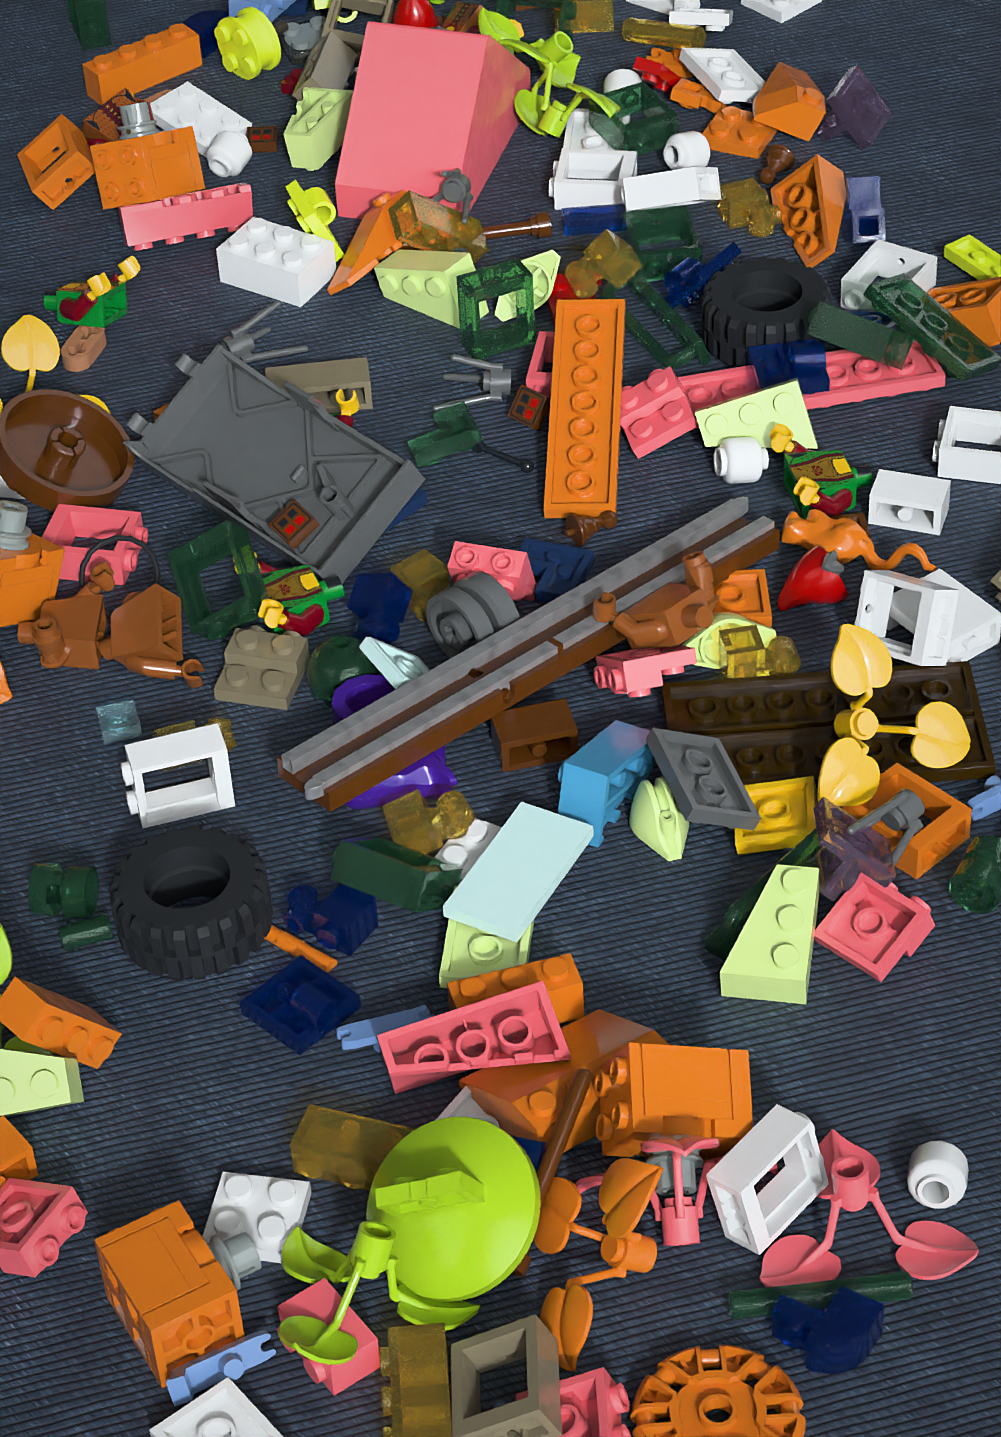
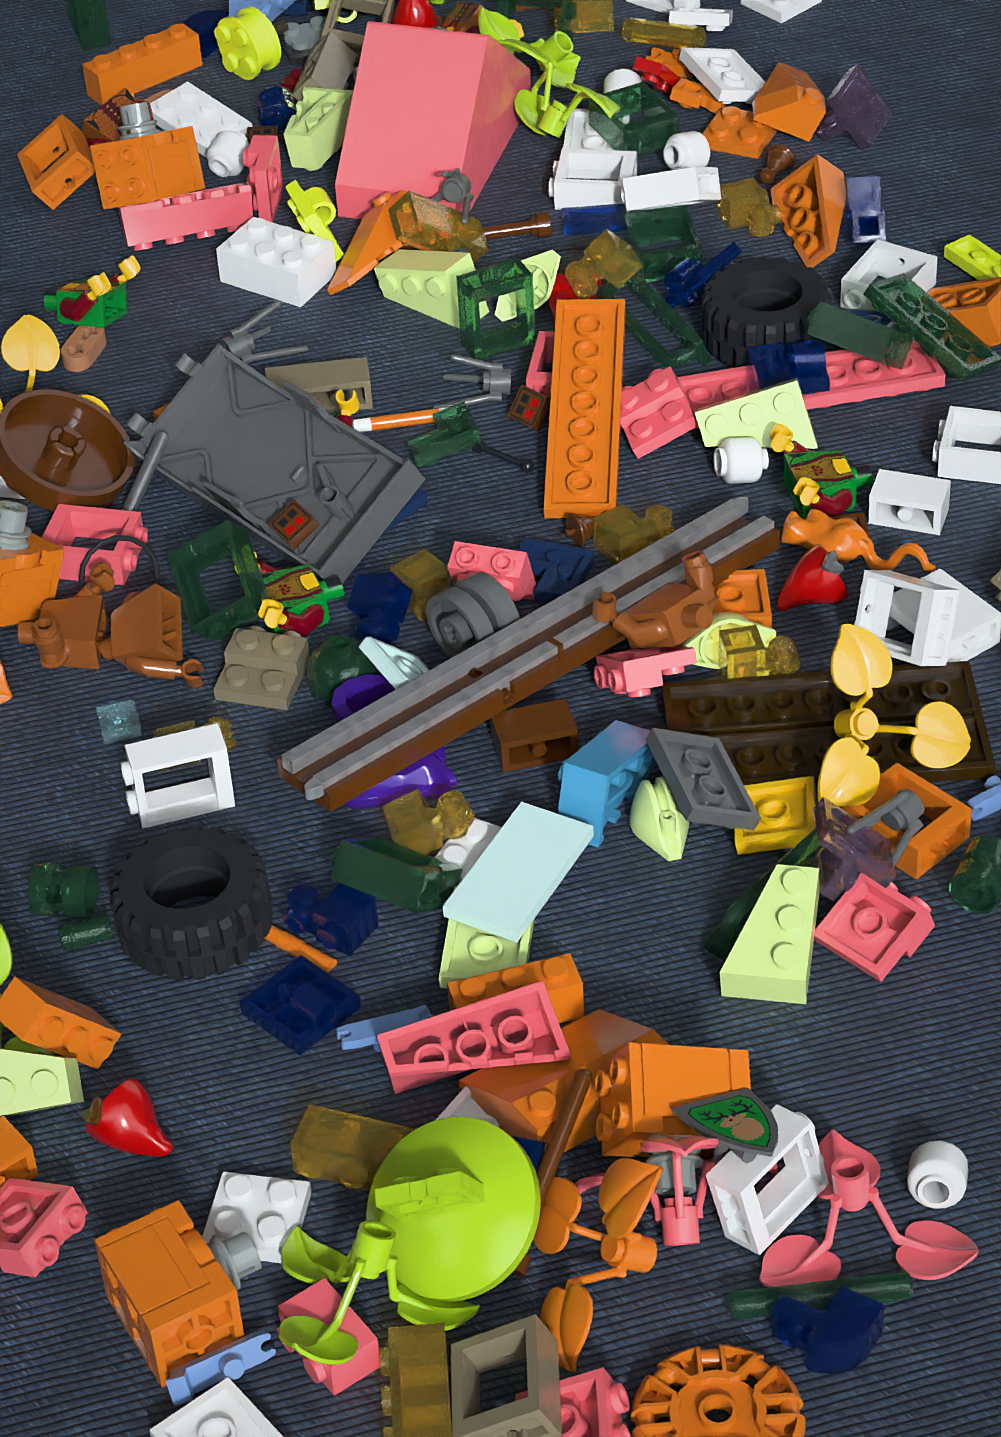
(127, 1121): none -> red hat
(146, 471): none -> flat silver bar
(264, 174): none -> coral plate
(275, 106): none -> clear blue head
(395, 420): none -> orange bar
(622, 533): none -> clear yellow brick
(736, 1120): none -> shield

